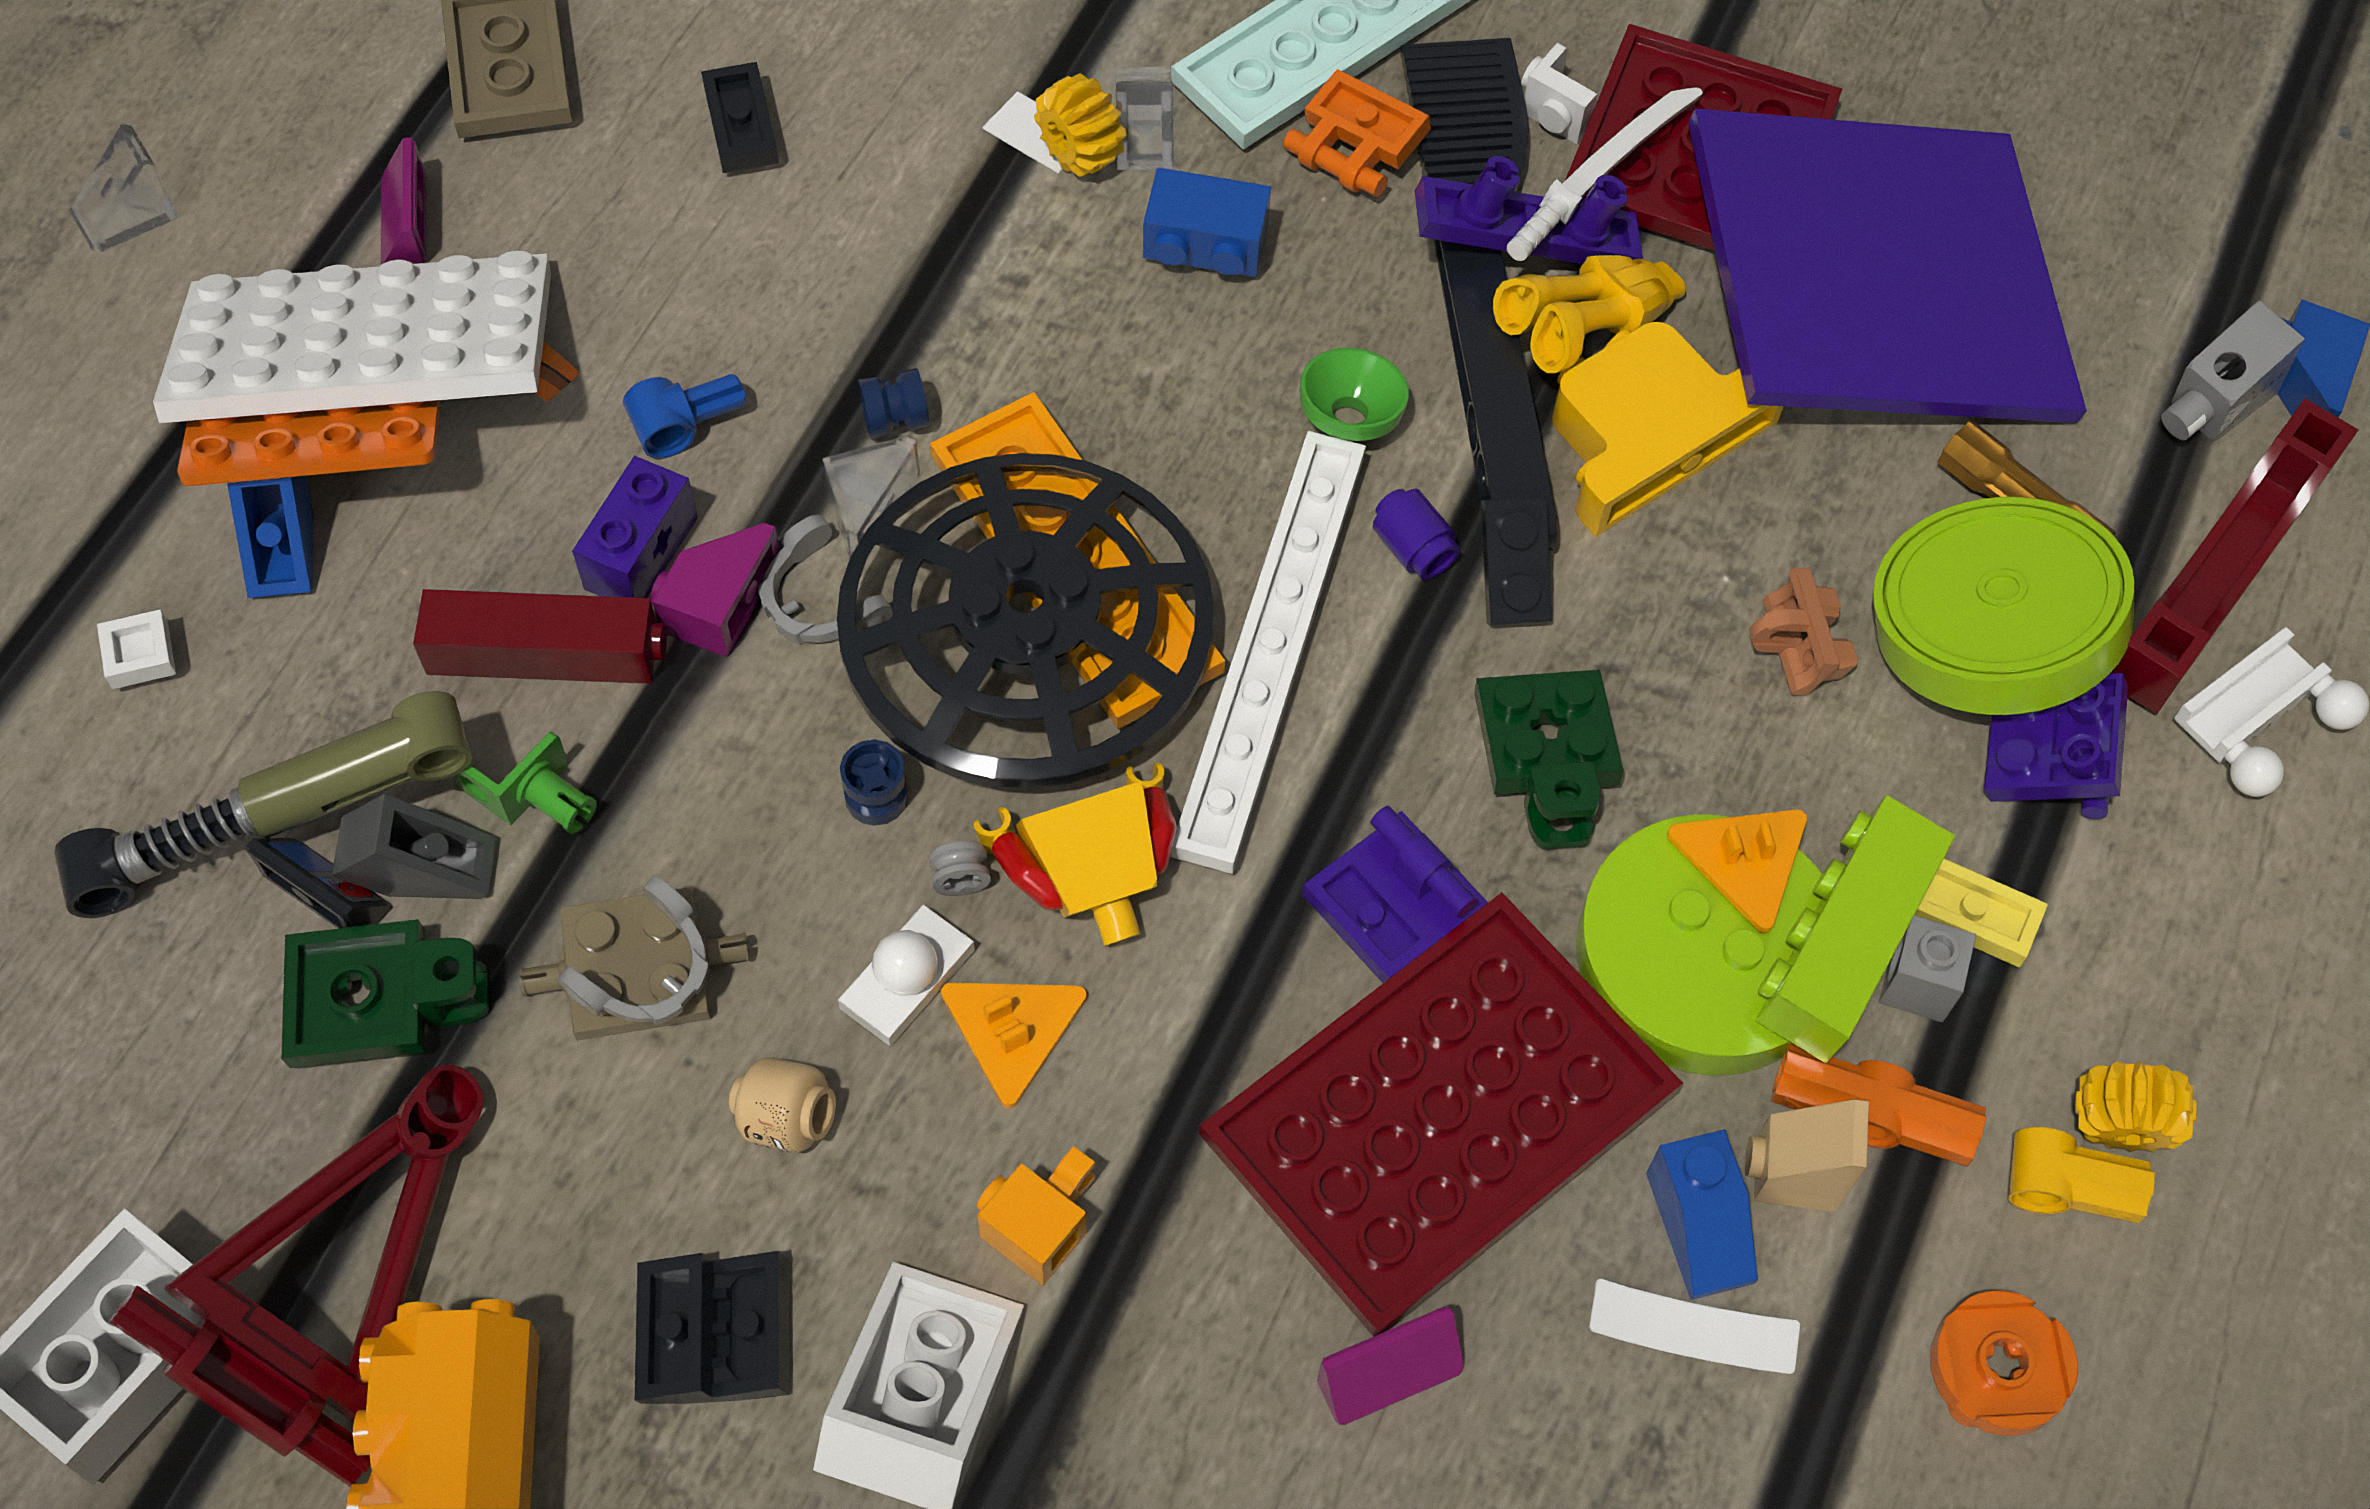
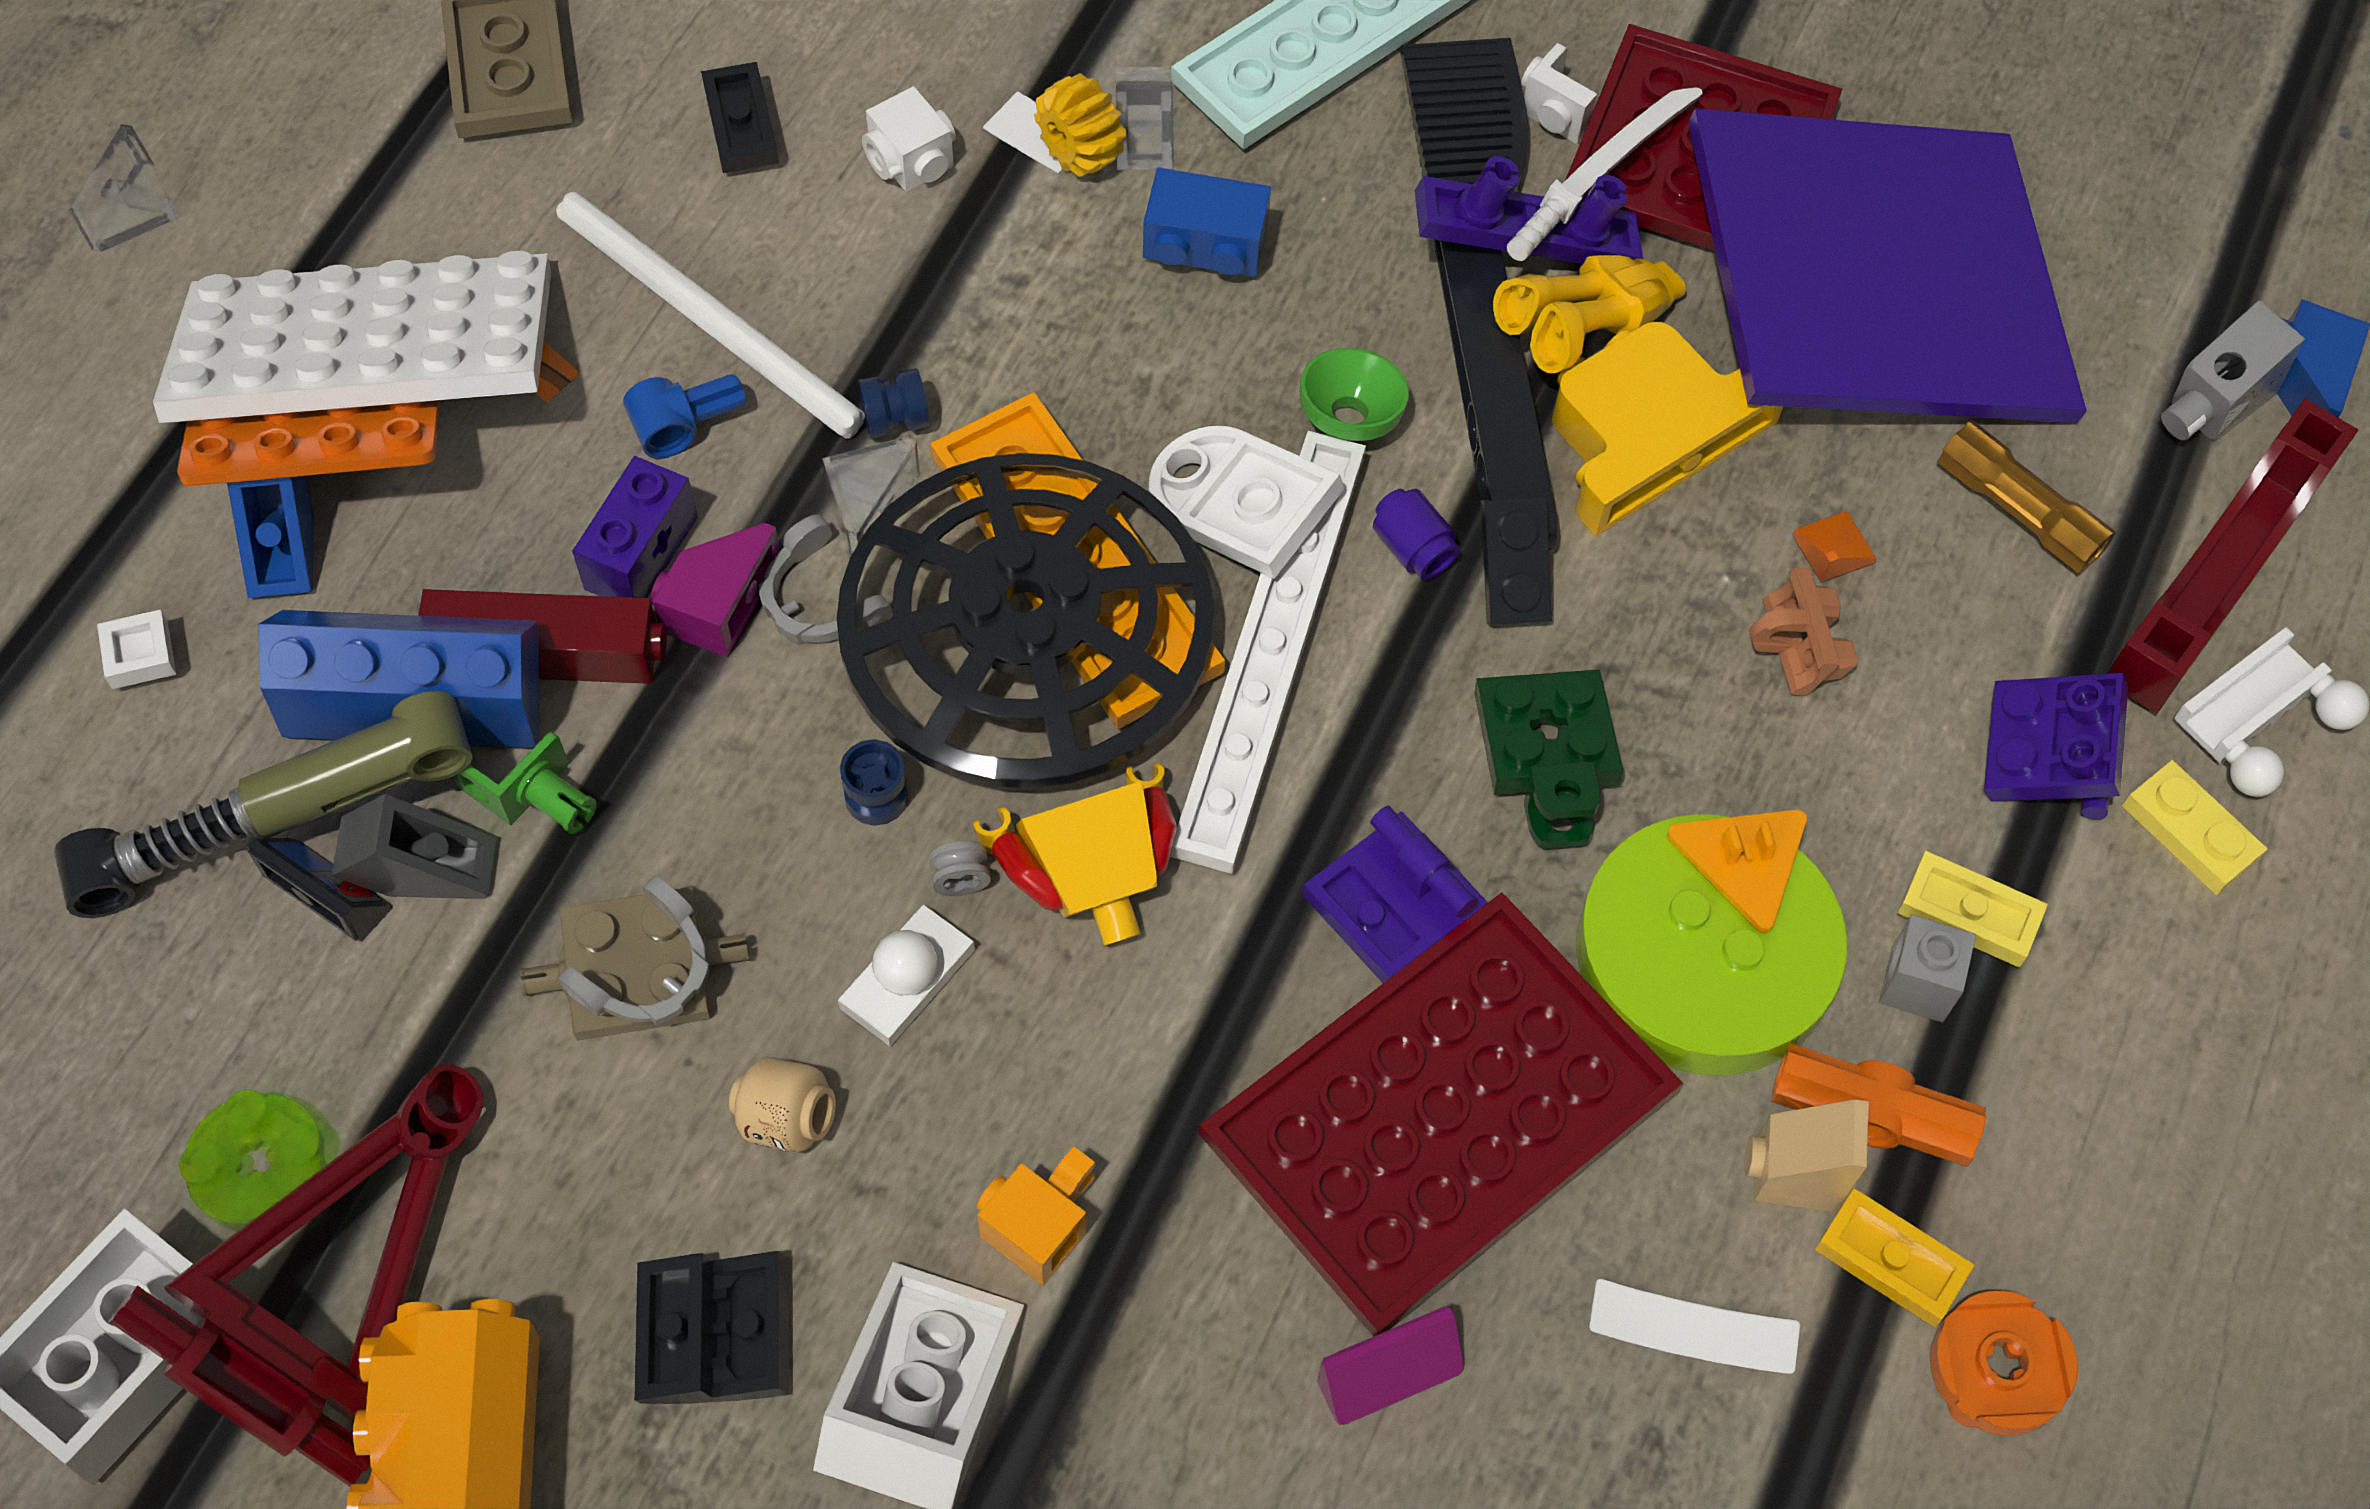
(230, 1132): none -> clear neon green plate
(351, 669): none -> blue slope
(404, 206): magenta slope -> none
(408, 984): dark green plate -> none
(711, 315): none -> white axle
(908, 140): none -> white brick
(1012, 1028): light orange piece -> none
(1246, 495): none -> white tile
(1364, 118): orange plate -> none
(1705, 1213): blue slope -> none
(1834, 546): none -> orange slope
(1854, 929): lime brick -> none
(1894, 1257): none -> yellow plate
(2004, 605): lime brick -> none
(2057, 1176): yellow piece -> none
(2136, 1106): yellow gear -> none
(2194, 827): none -> light yellow plate

